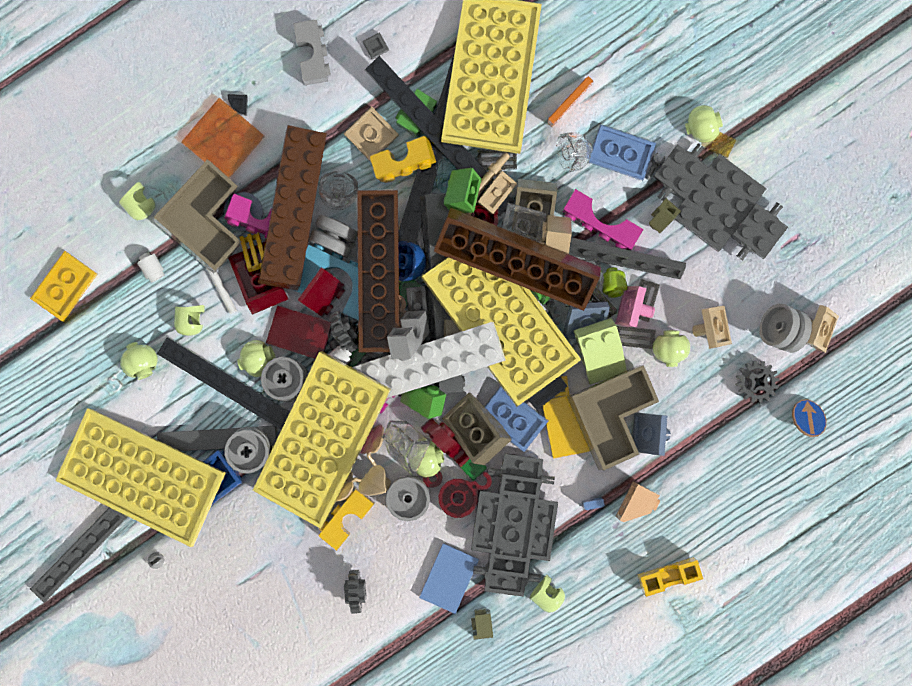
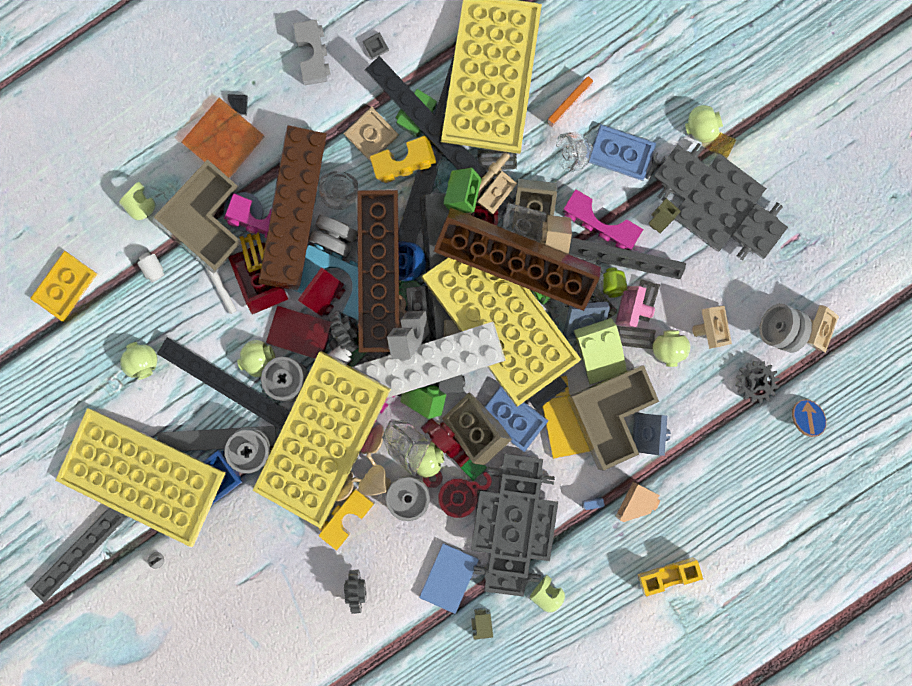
(182, 318): yellowish green helmet -> none

